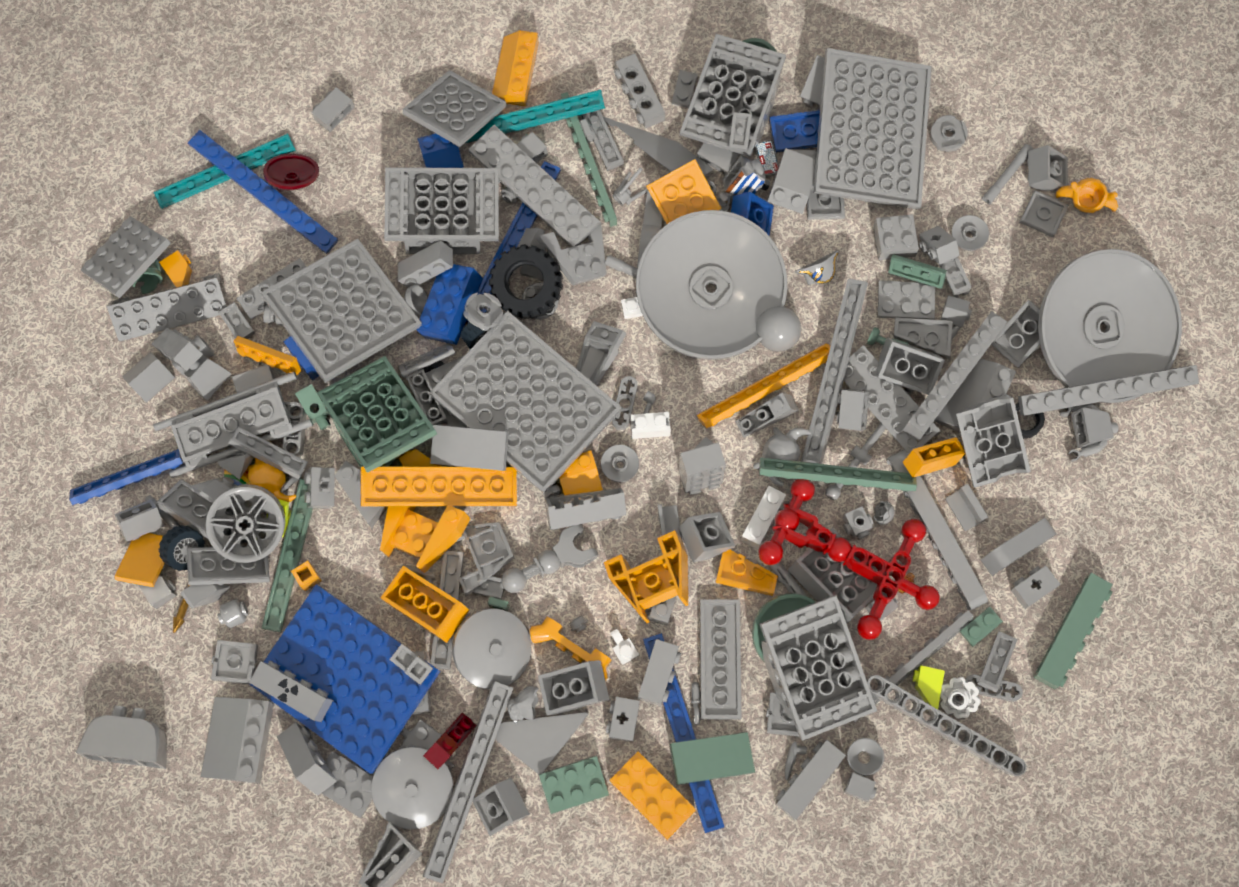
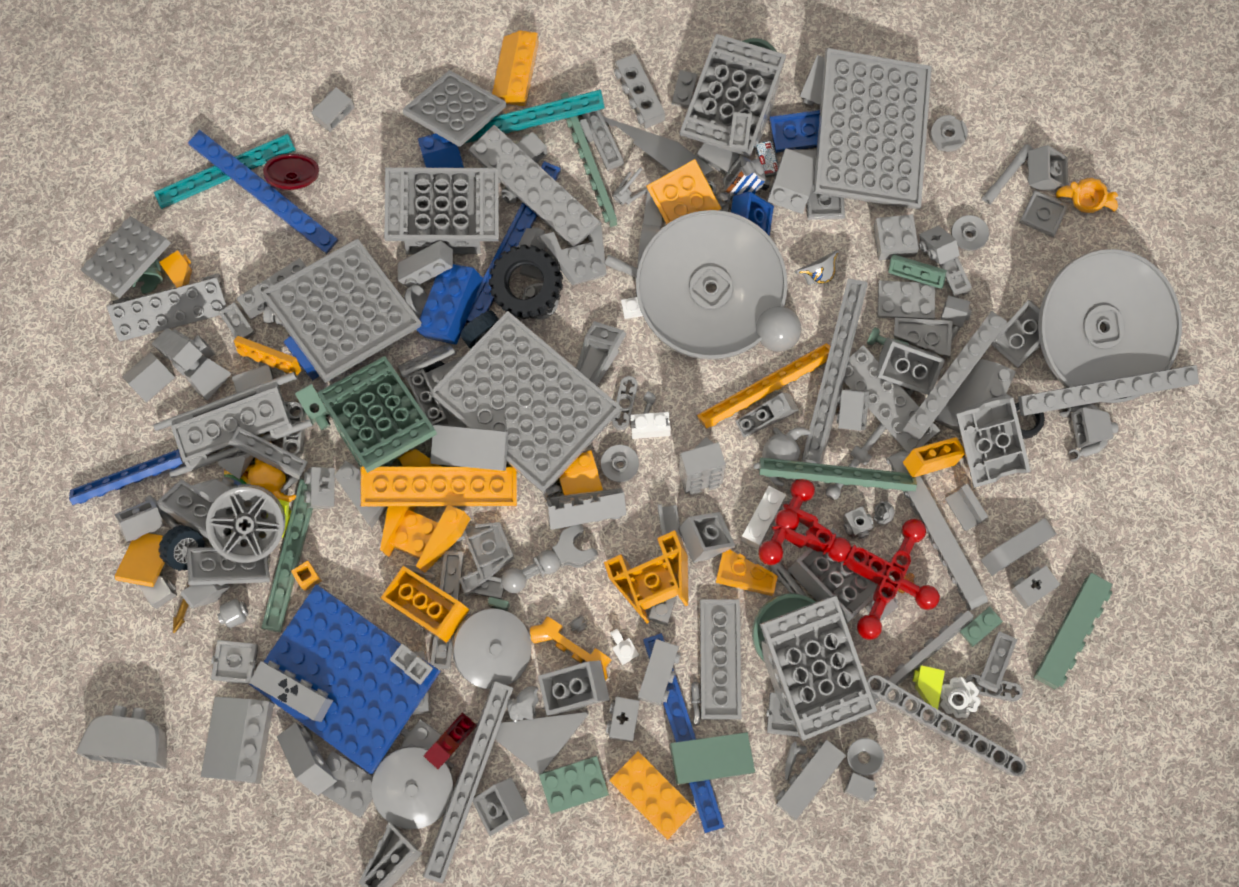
(479, 319): light grey plate -> none

